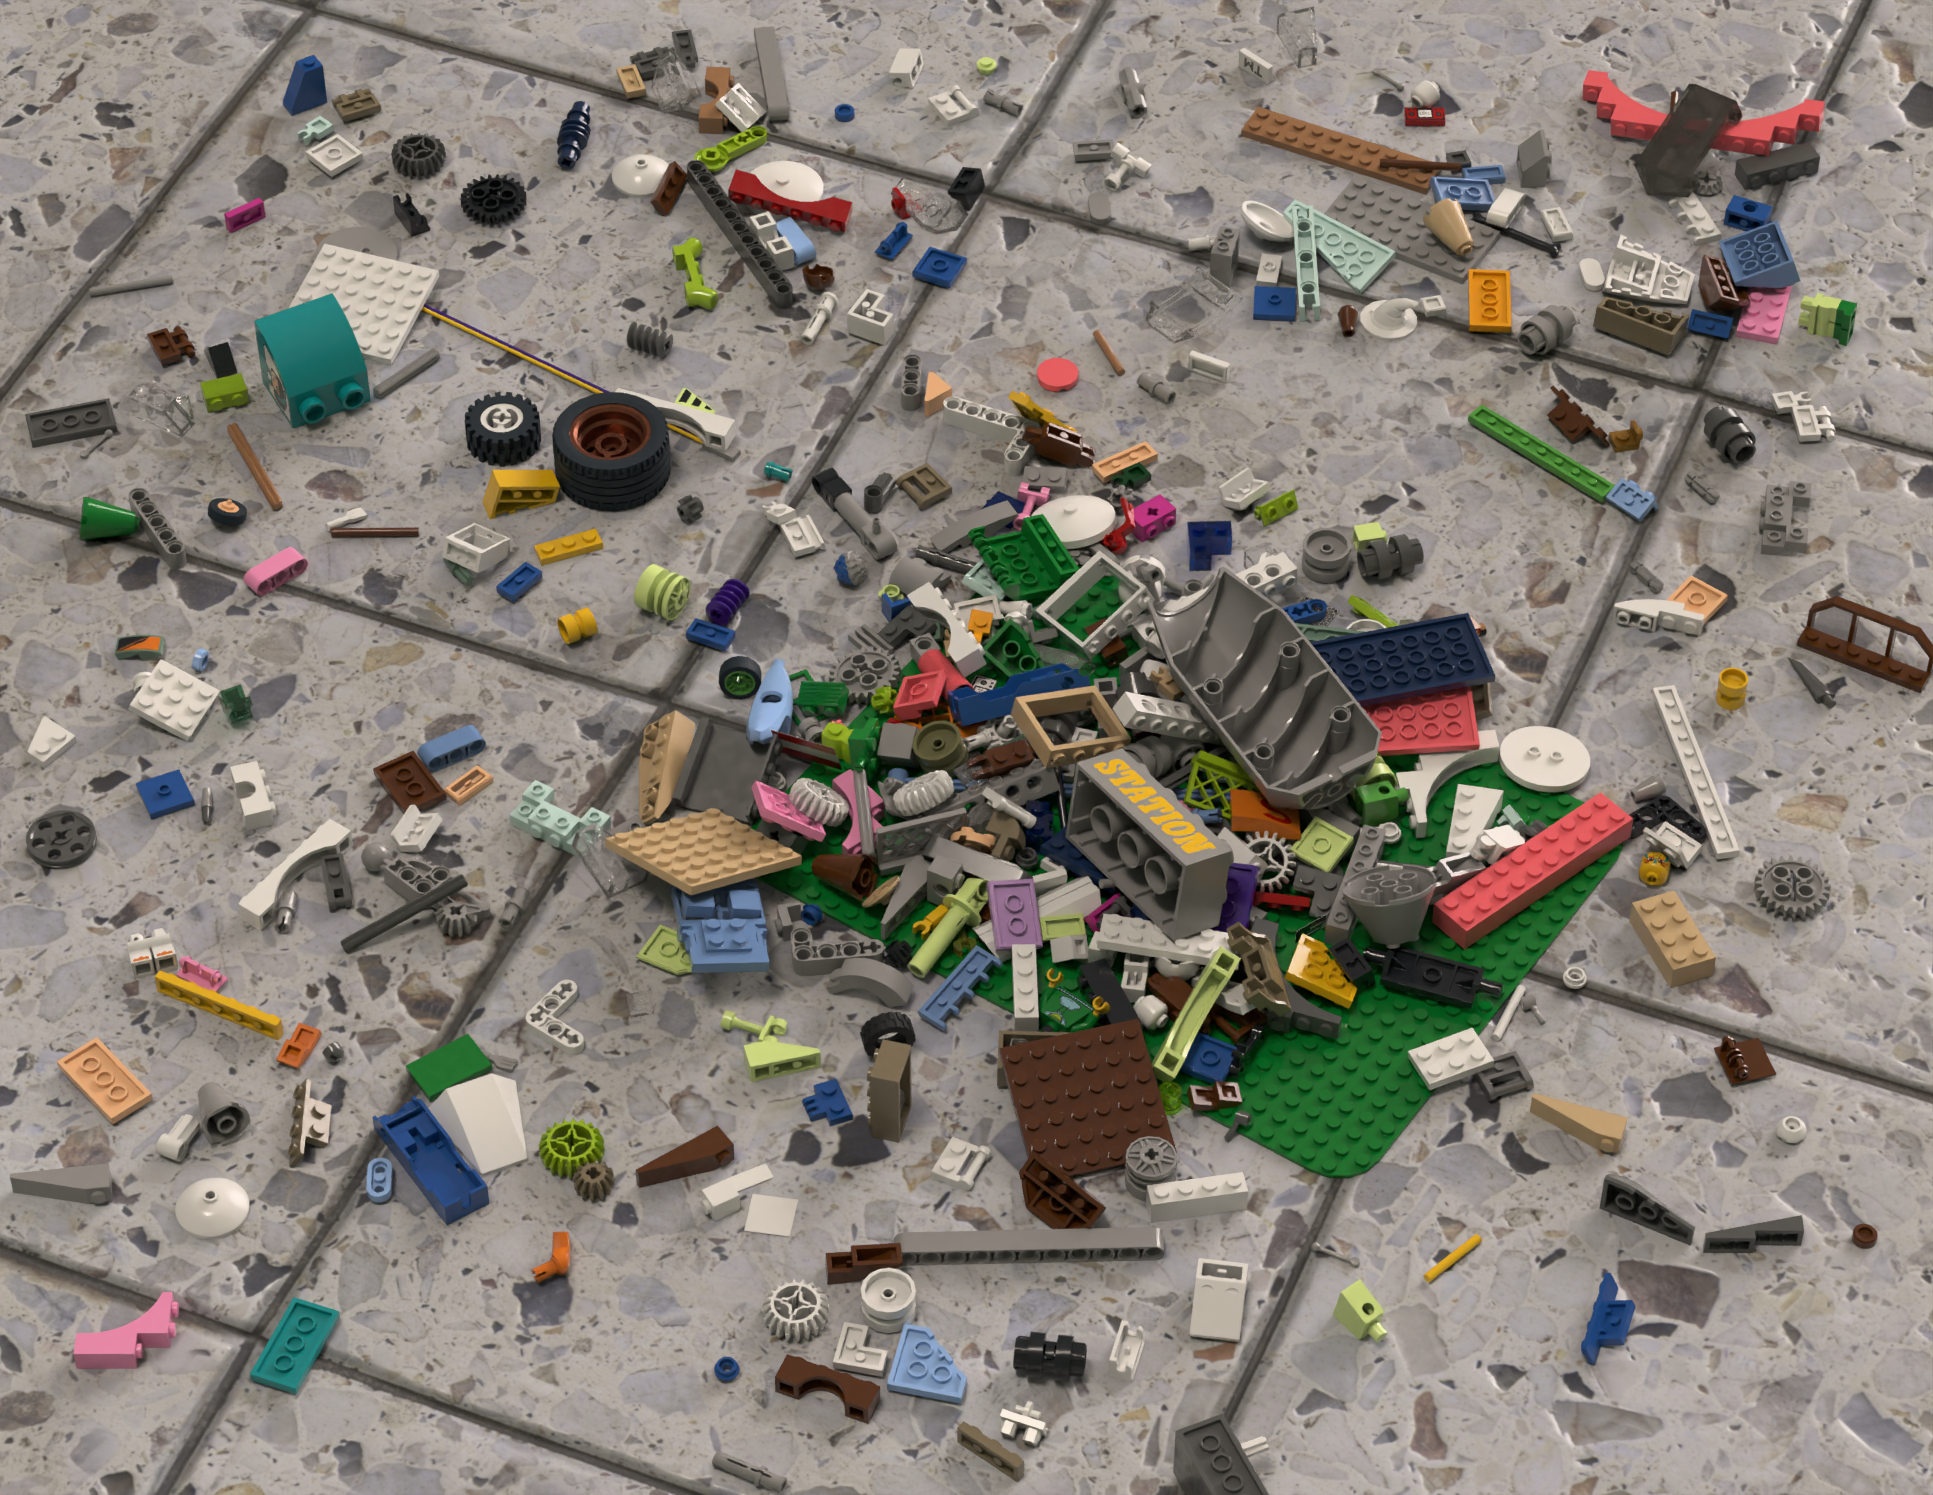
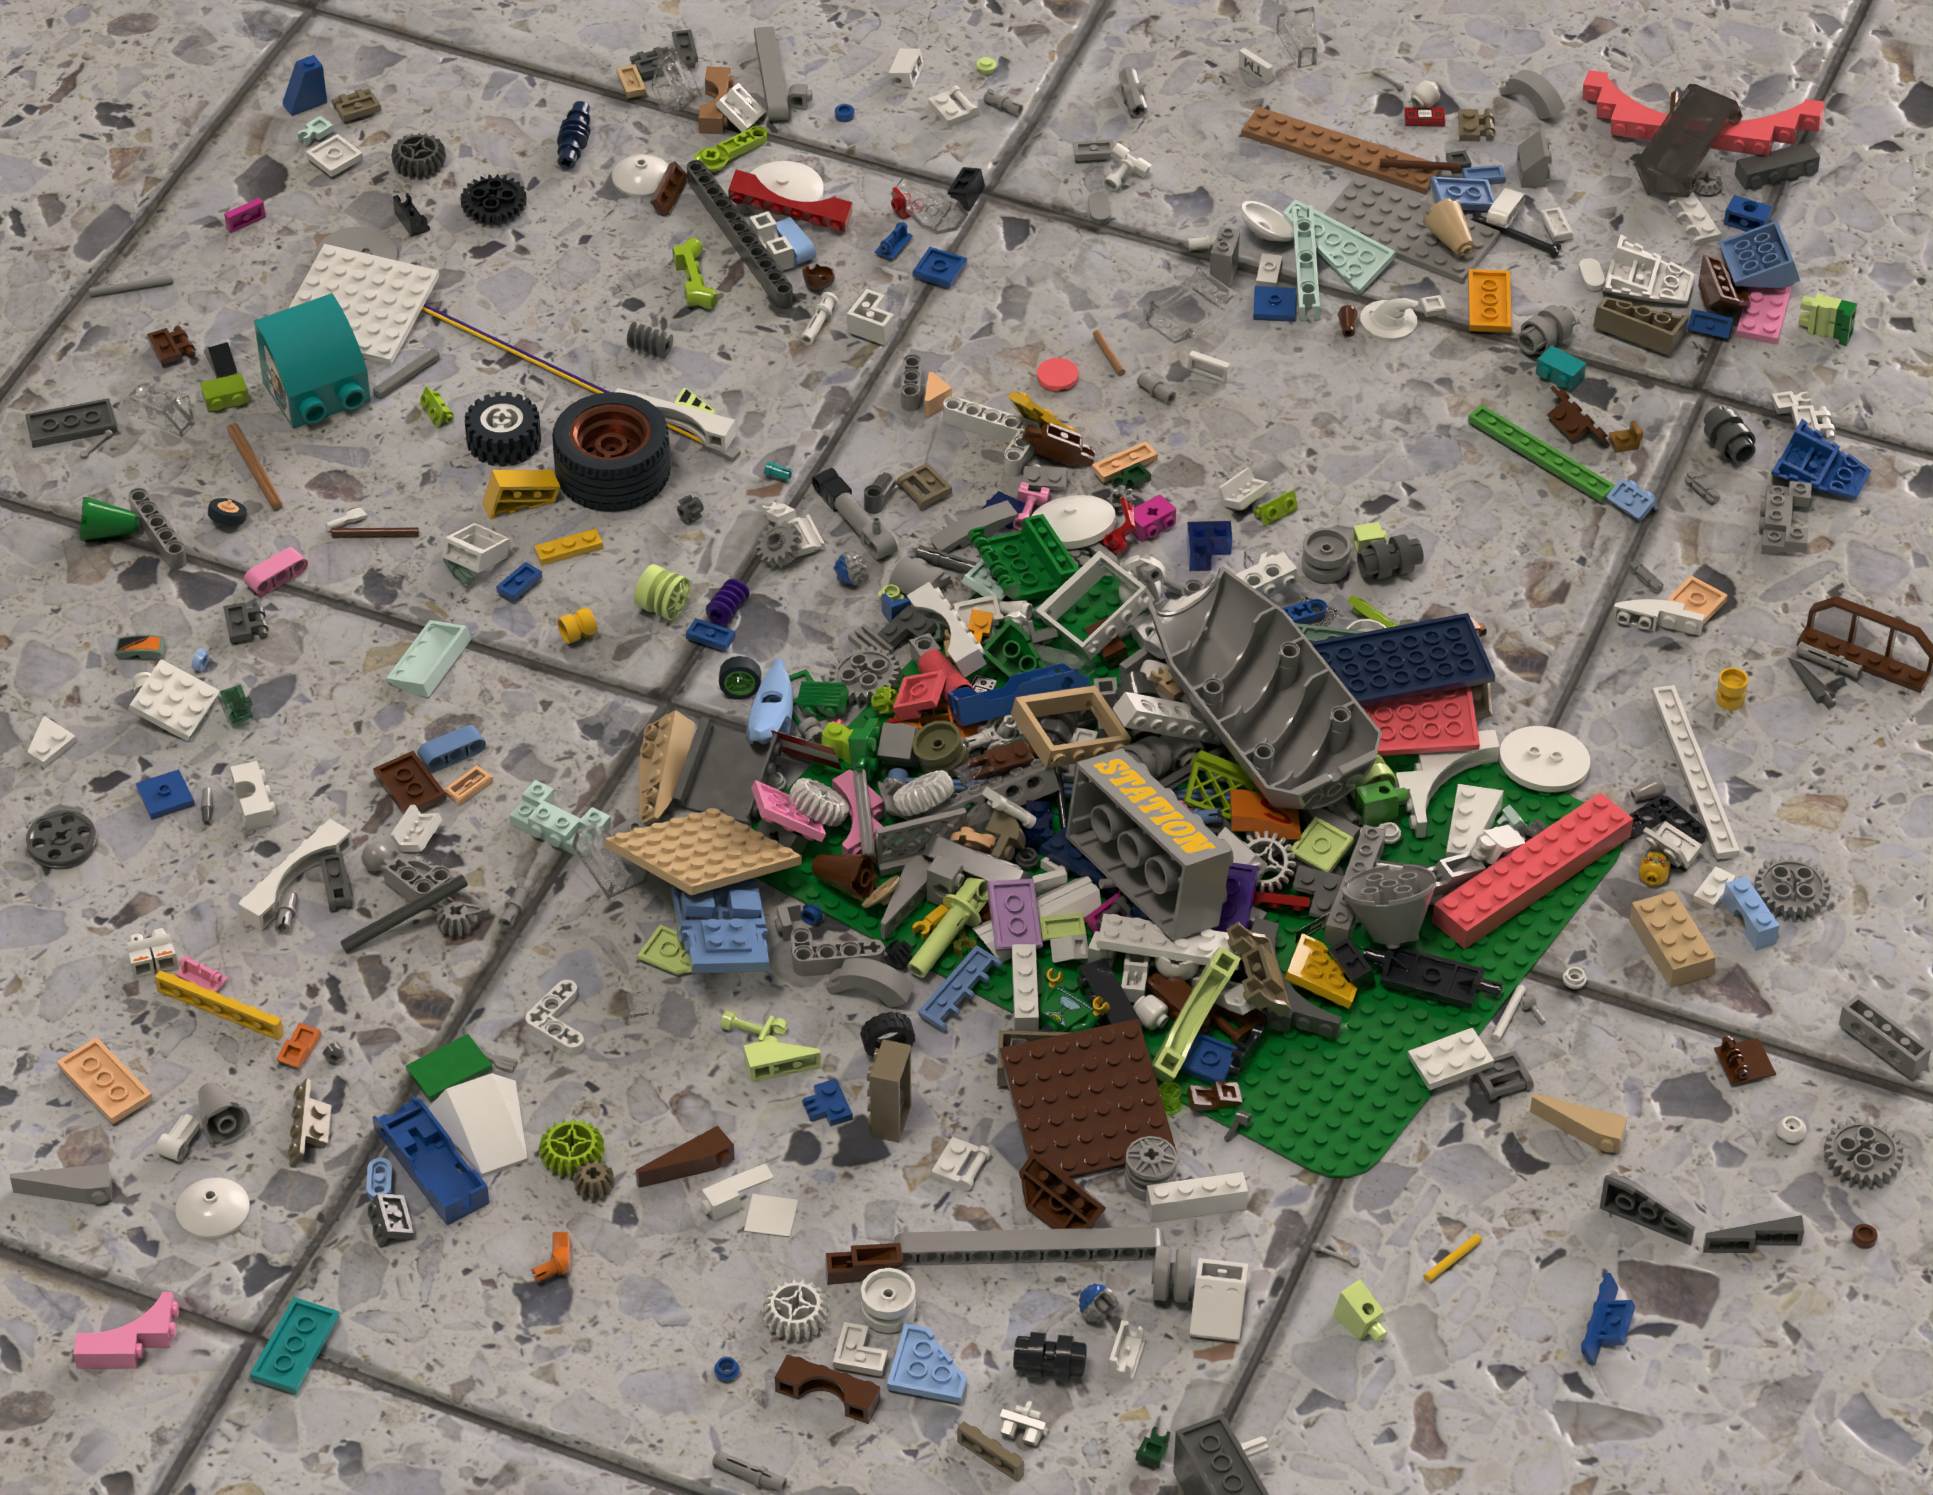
(238, 623): none -> dark grey plate
(390, 1218): none -> dark grey bracket
(429, 657): none -> light aqua slope
(435, 407): none -> lime hinge
(779, 544): none -> light grey gear
(799, 96): none -> light grey plate
(1097, 1302): none -> light grey piece
(1153, 1449): none -> dark green plate
(1171, 1274): none -> light grey wheel
(1469, 124): none -> dark tan plate
(1537, 91): none -> light grey arch
(1560, 368): none -> teal brick
(1712, 889): none -> white plate
(1744, 900): none -> light blue arch
(1818, 462): none -> blue wedge
(1837, 663): none -> light grey pin
(1863, 1152): none -> light grey gear
(1884, 1036): none -> light grey brick

